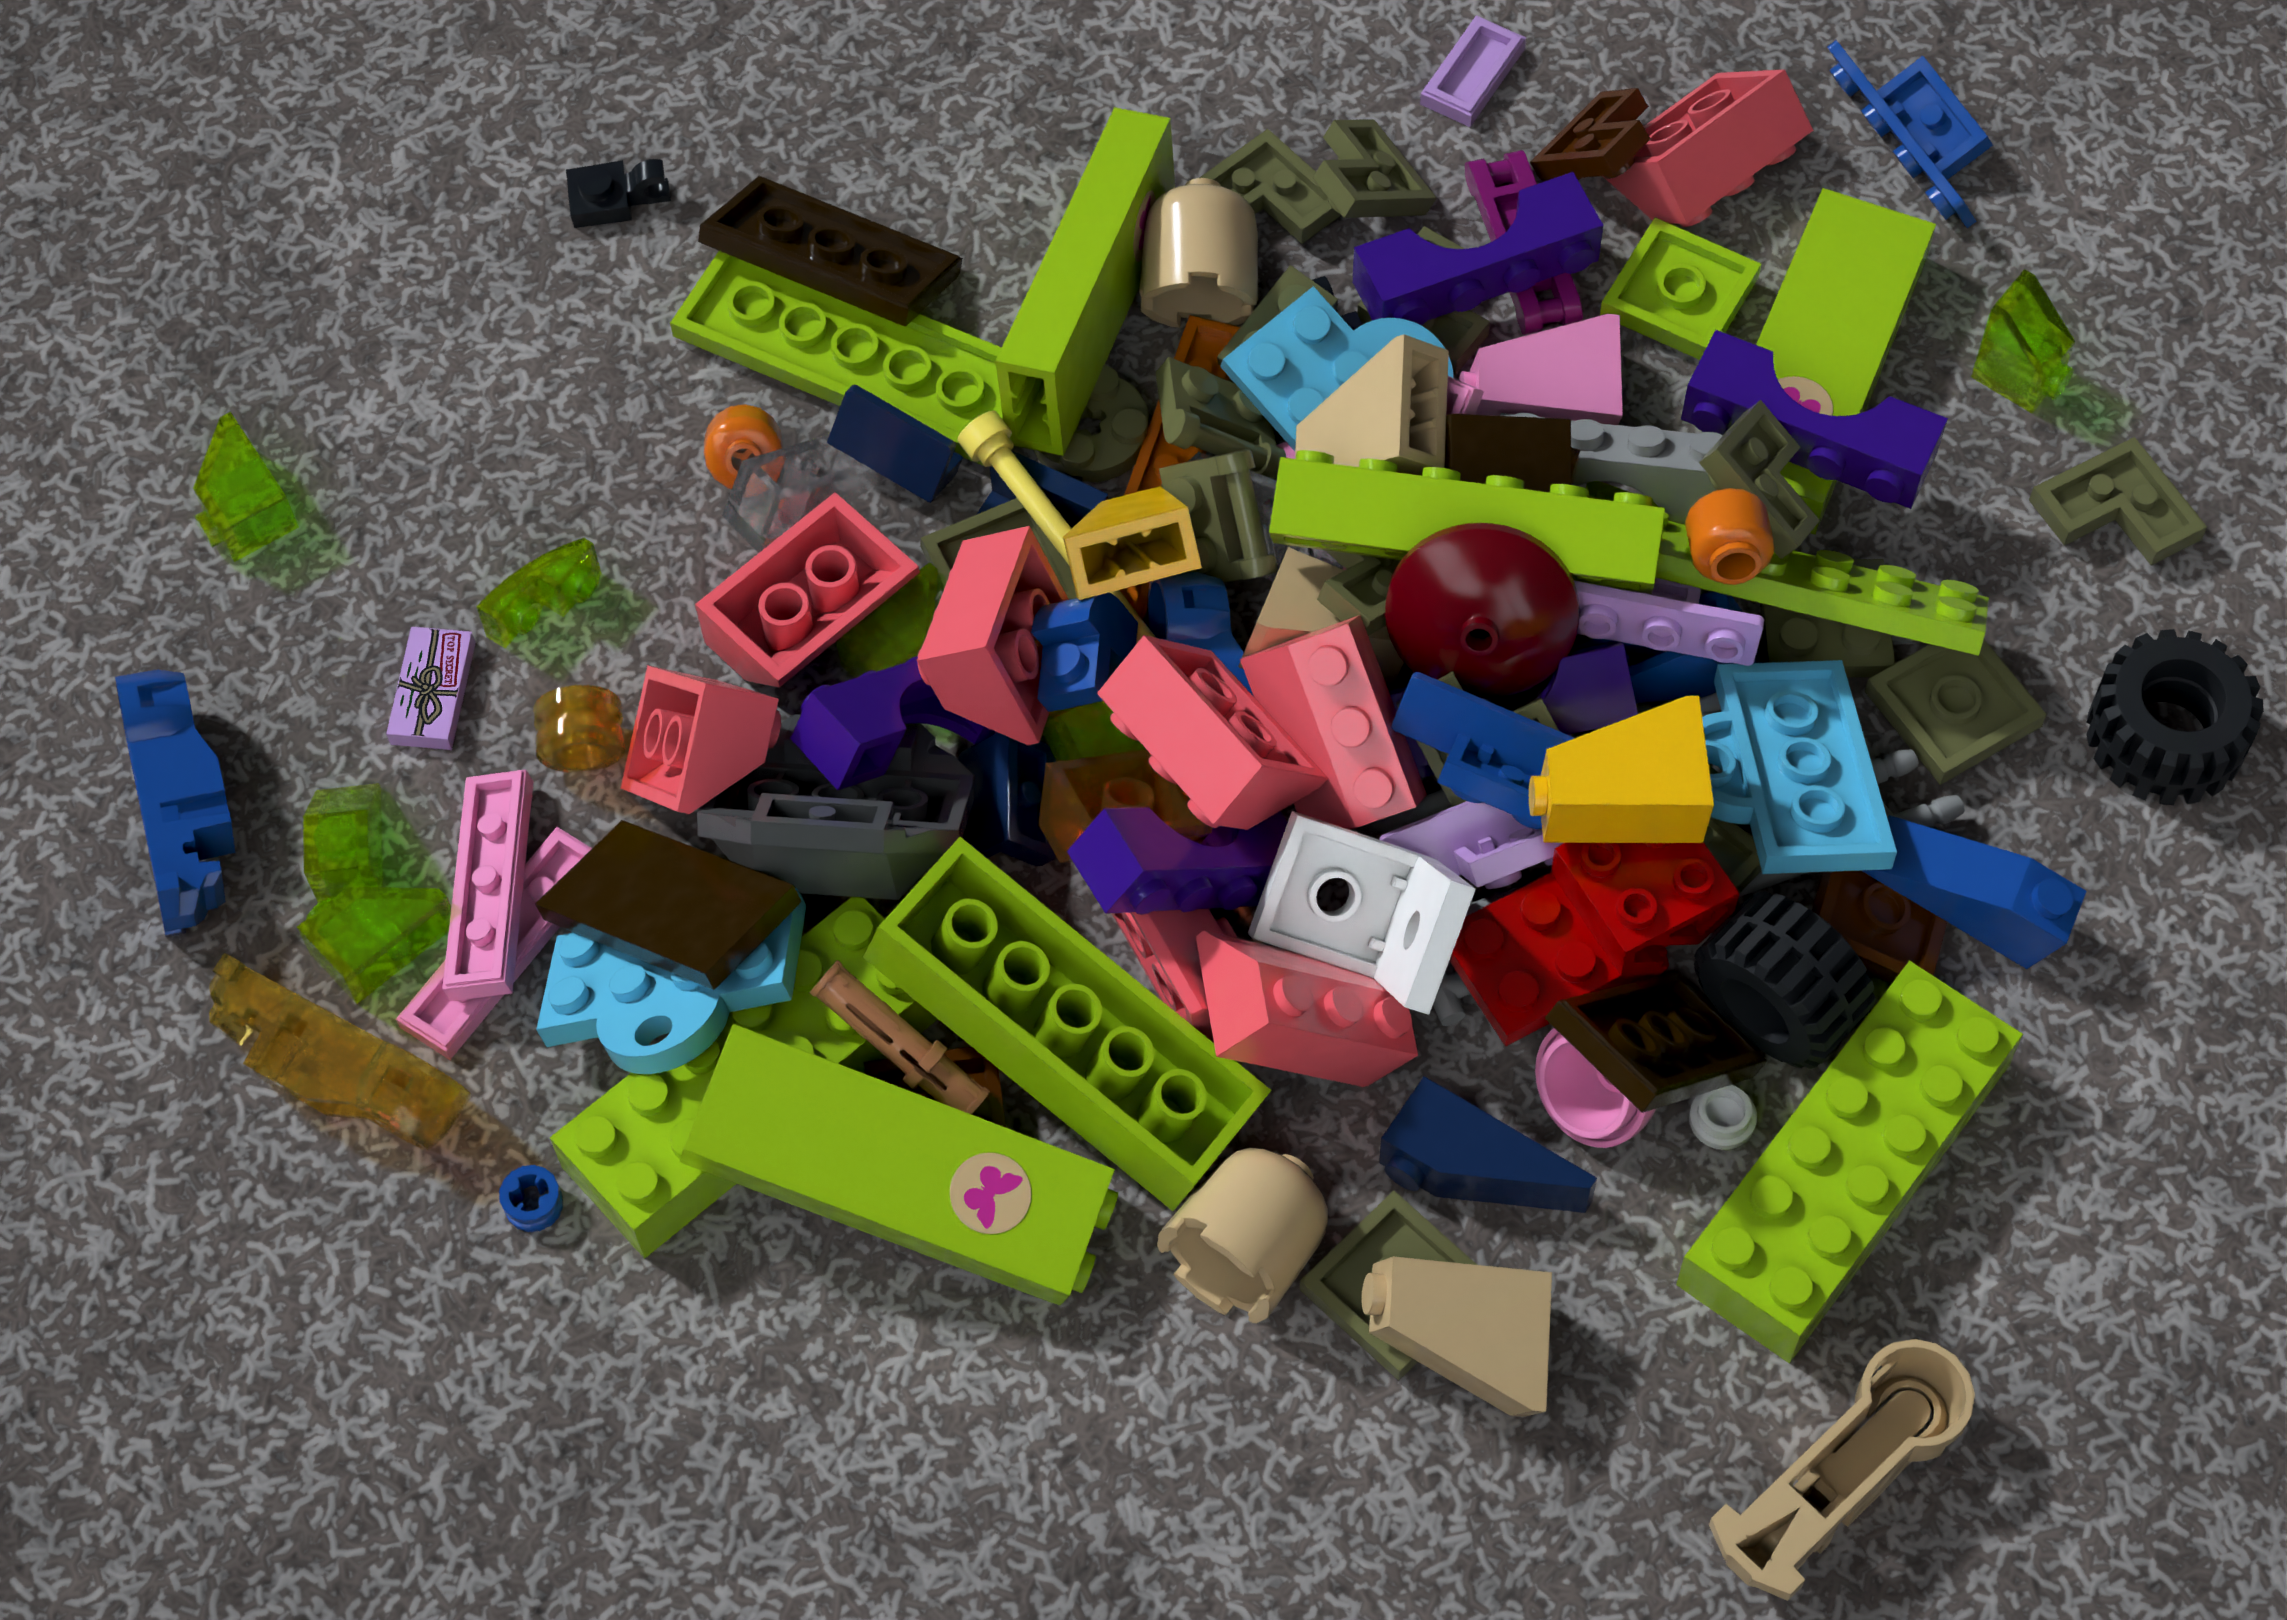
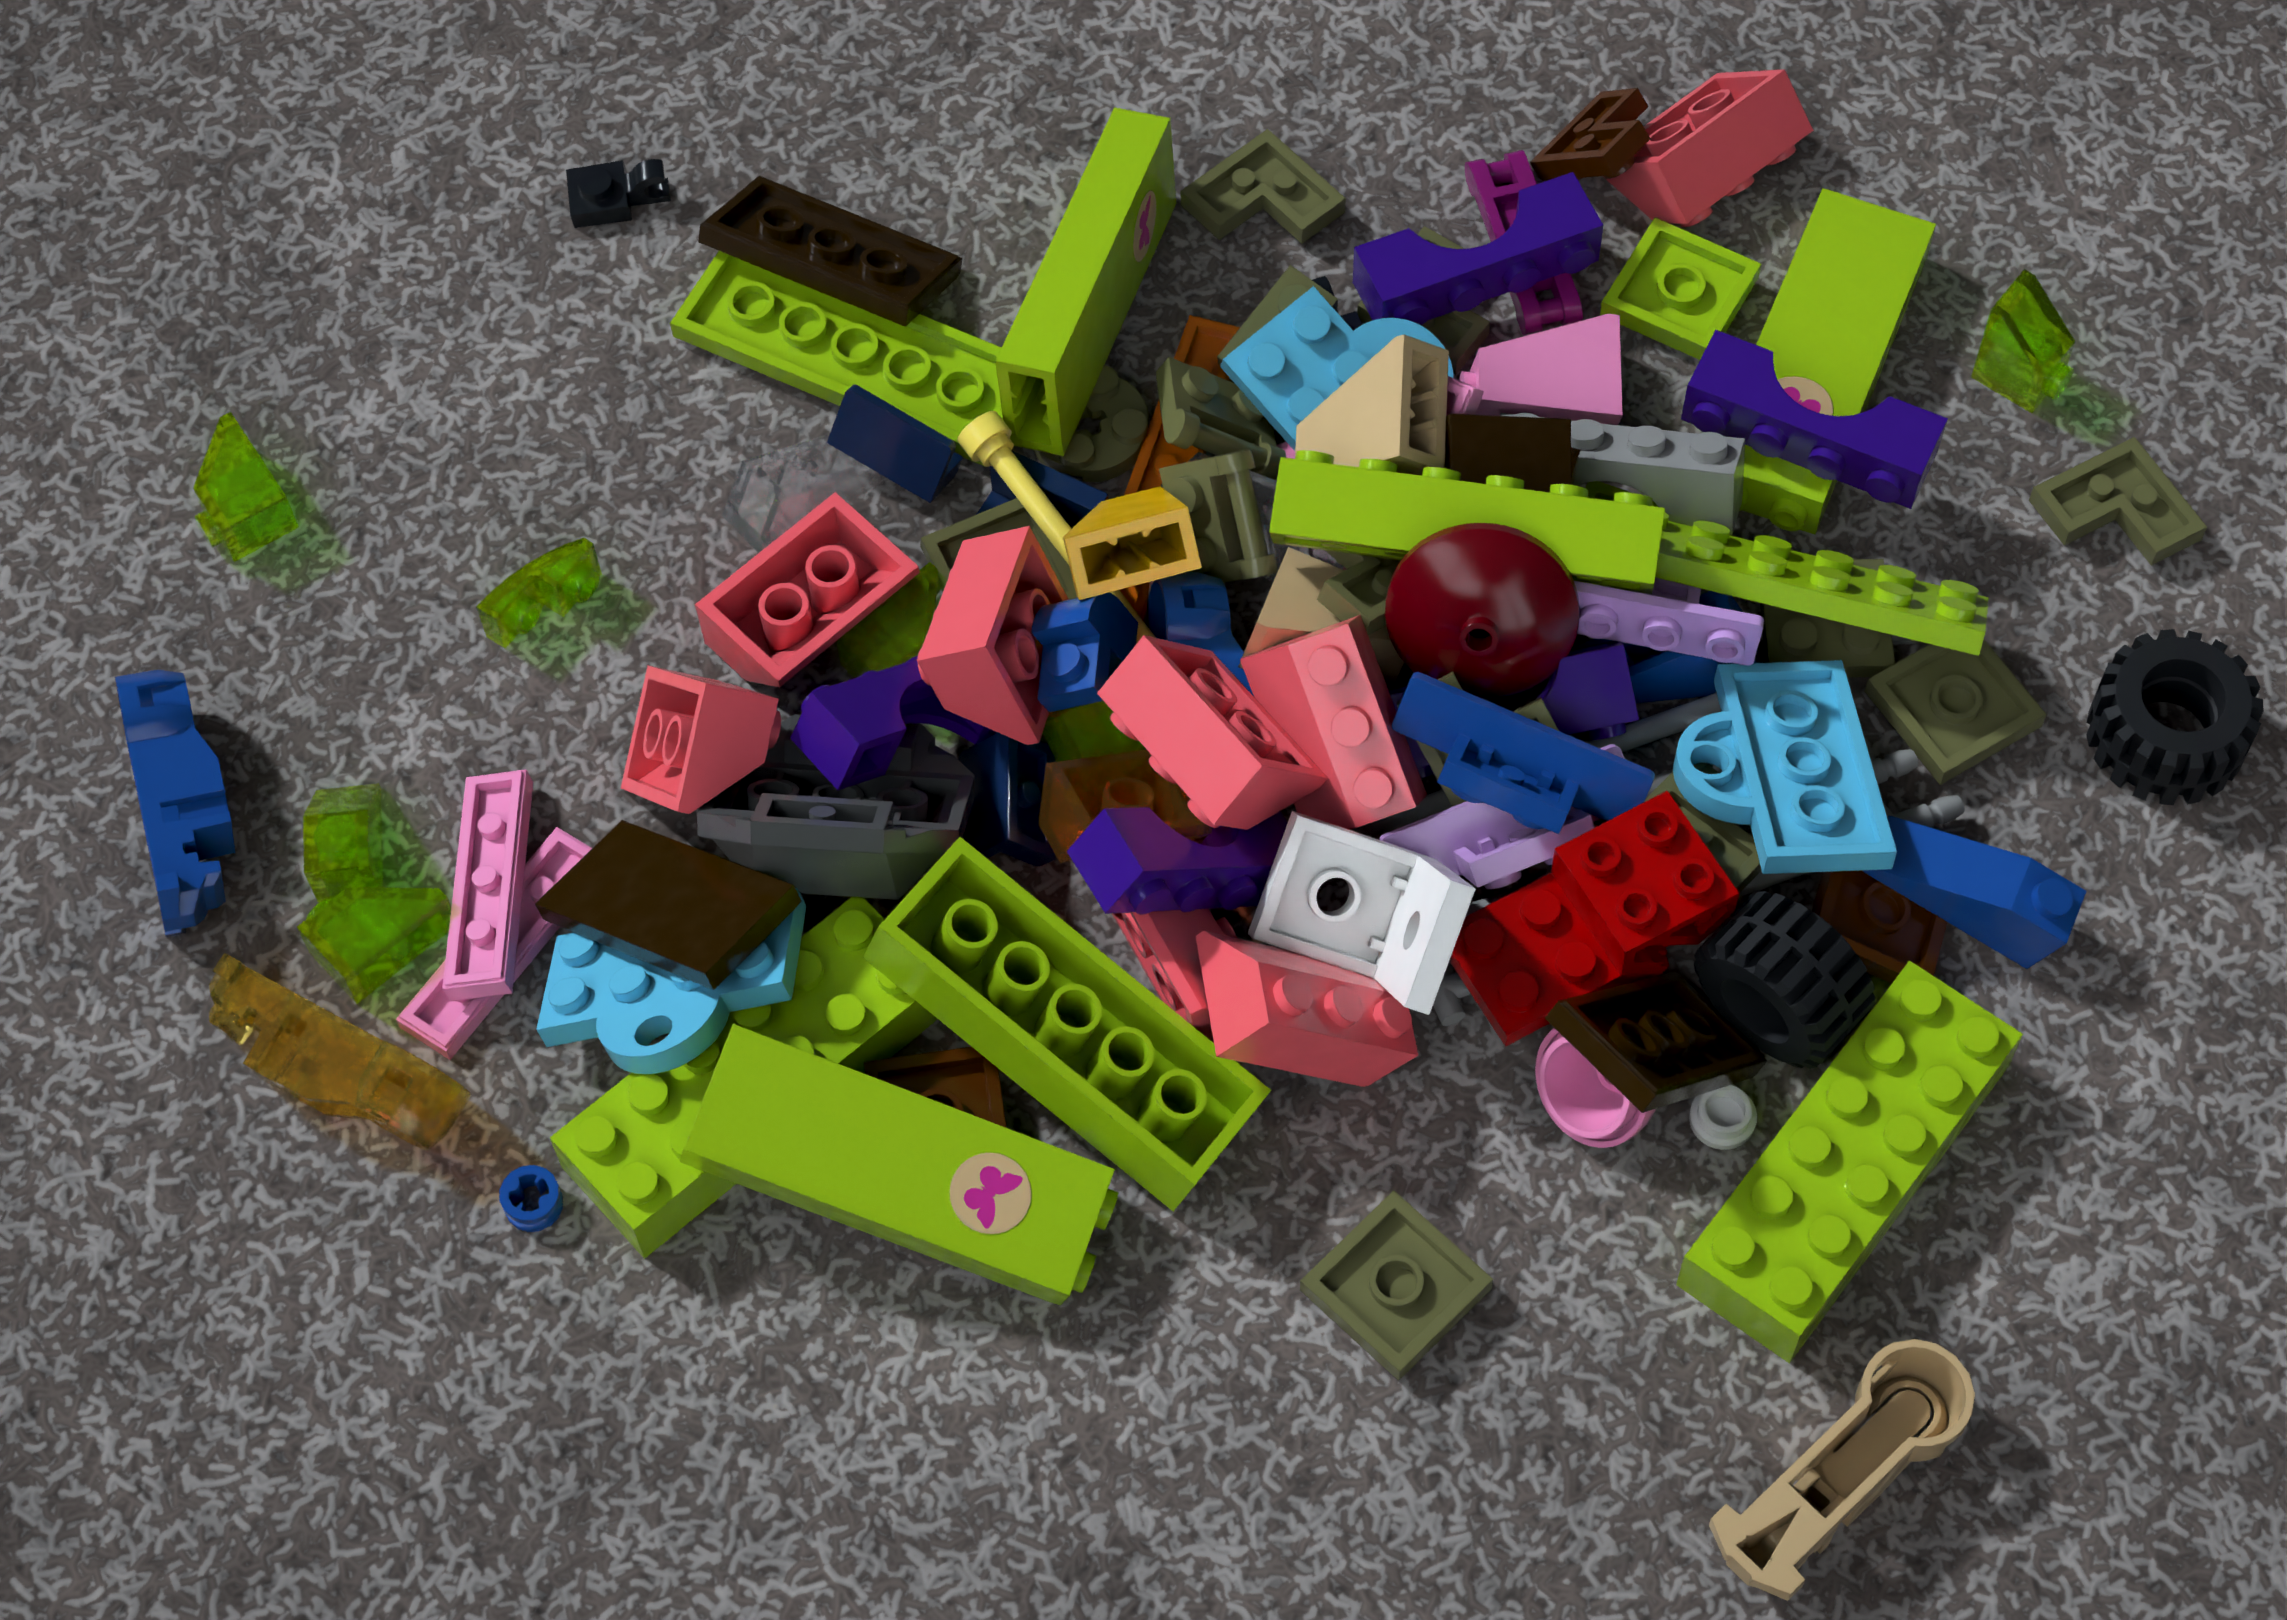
(431, 688): lavender tile -> none
(578, 728): clear yellow wheel -> none
(734, 430): orange head -> none
(898, 1040): nougat pin -> none
(1199, 255): tan cylinder -> none
(1247, 1231): tan cylinder -> none
(1370, 174): olive plate -> none
(1468, 1324): tan slope -> none
(1472, 1156): dark blue slope -> none
(1473, 71): lavender tile -> none
(1629, 781): yellow slope -> none
(1729, 536): orange head -> none
(1751, 460): olive plate -> none
(1925, 119): blue bracket -> none

